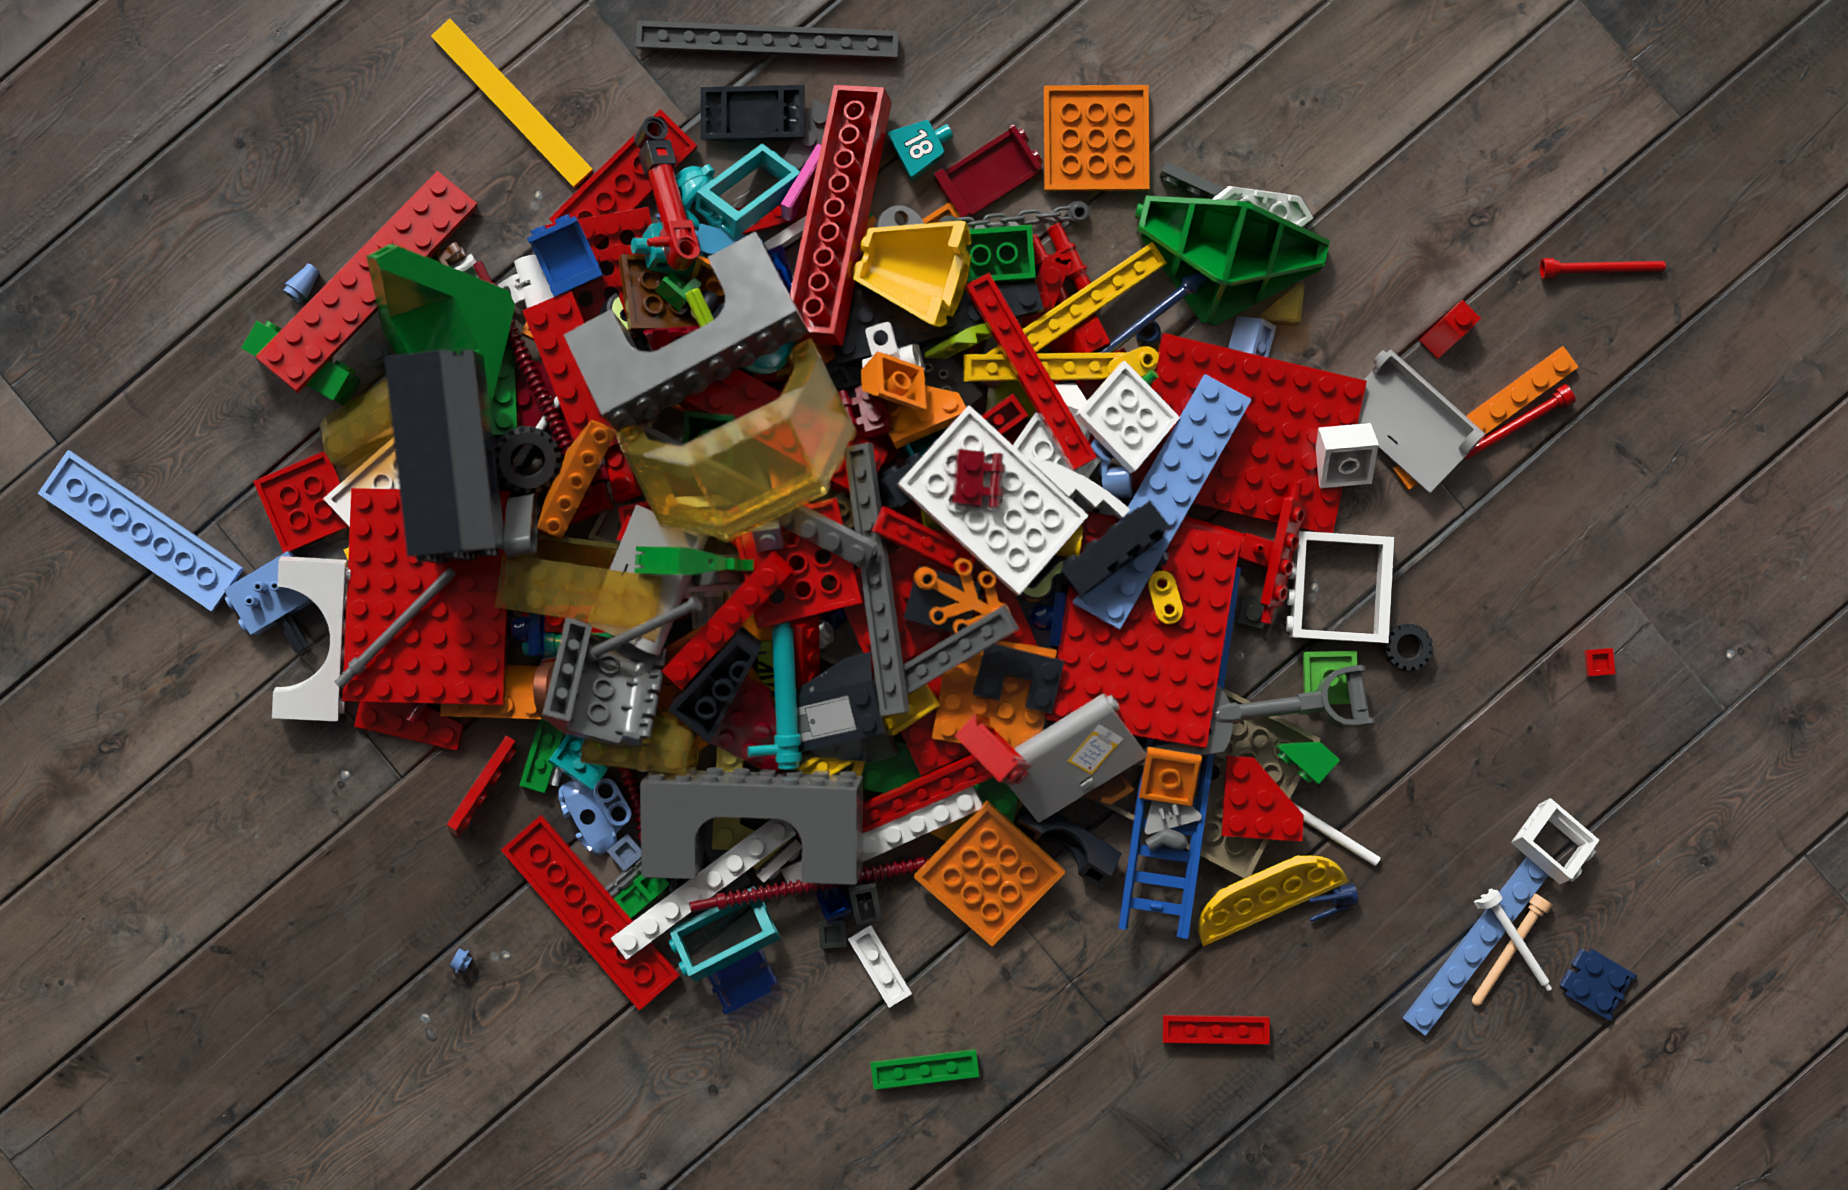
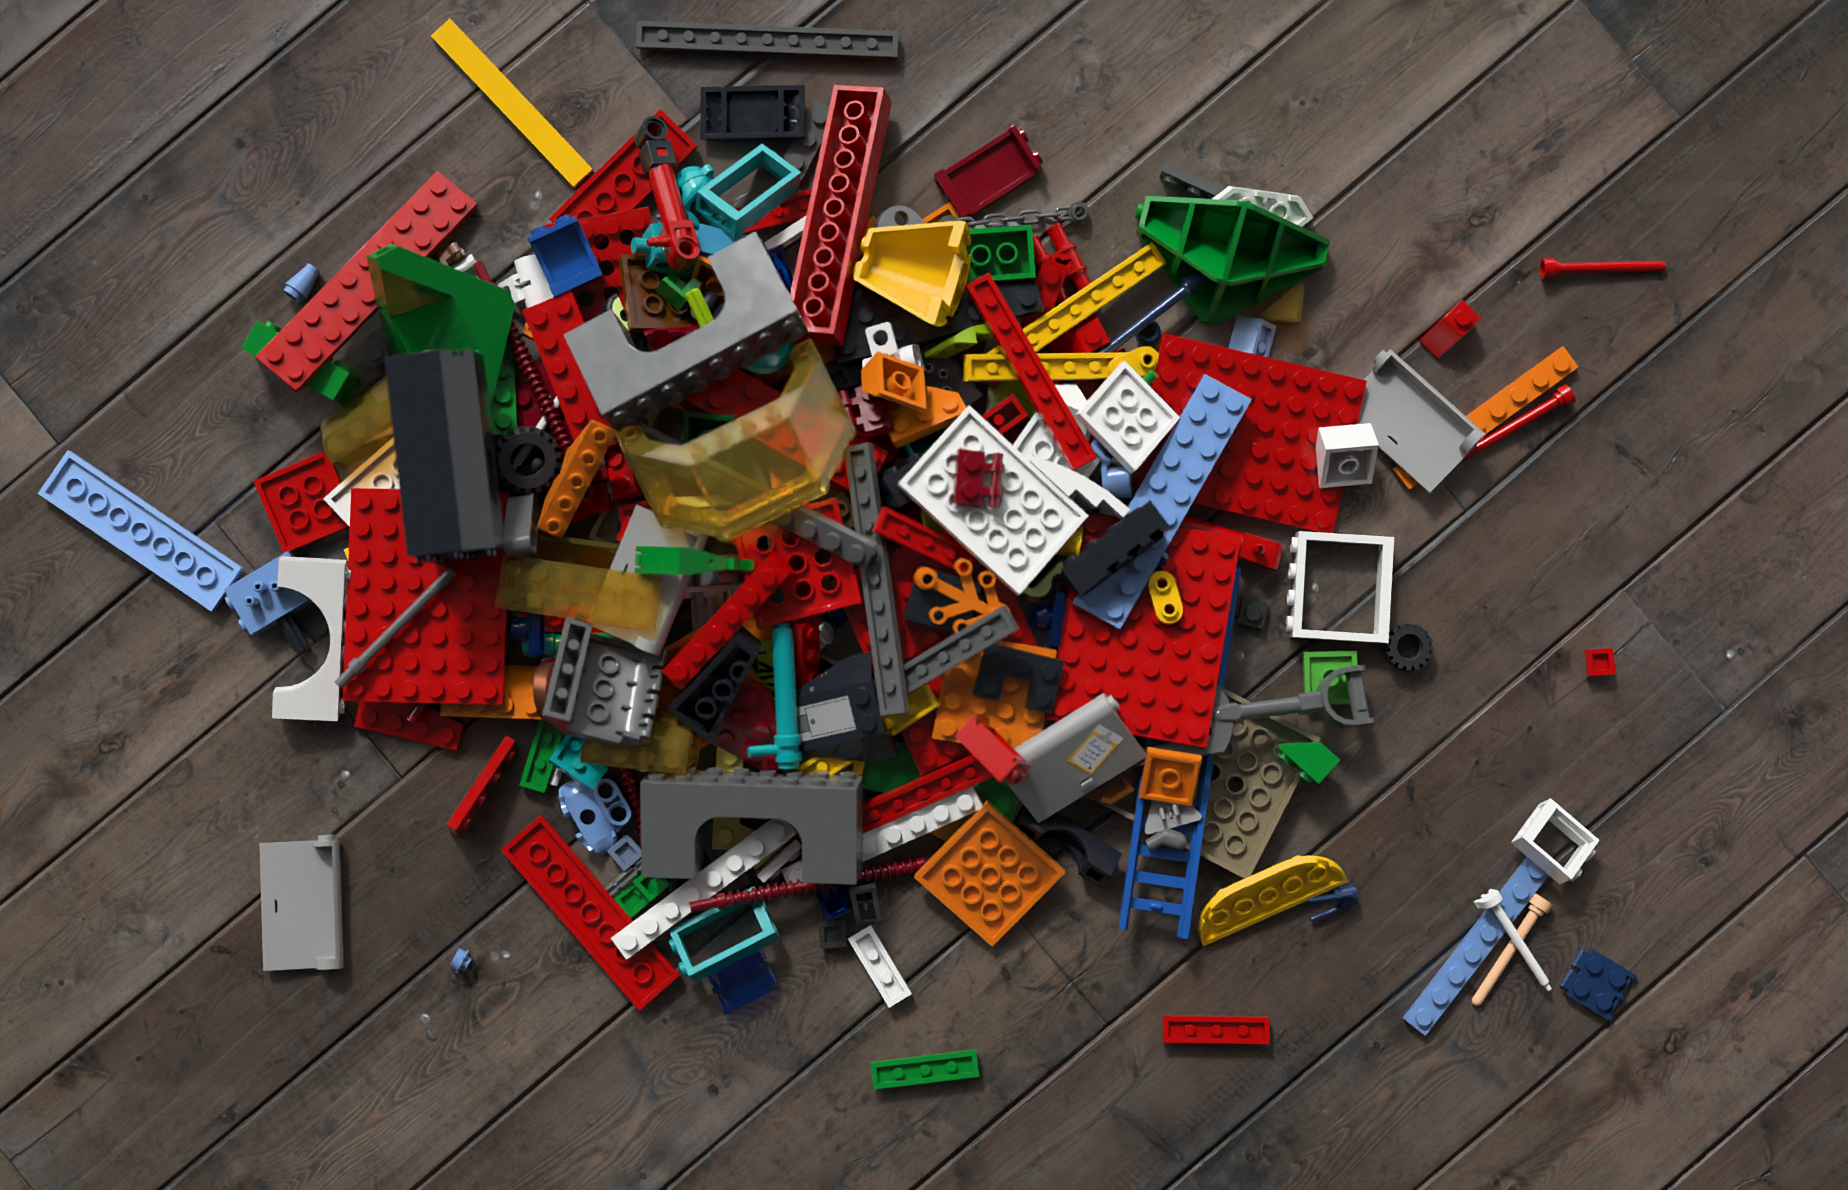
(301, 904): none -> light grey door
(693, 604): dark grey bar -> none
(768, 537): plate -> none
(800, 187): dark pink tile -> none
(919, 146): teal torso -> none
(1096, 138): orange plate -> none
(1256, 804): red plate -> none
(1282, 554): red plate -> none
(1339, 837): white bar -> none

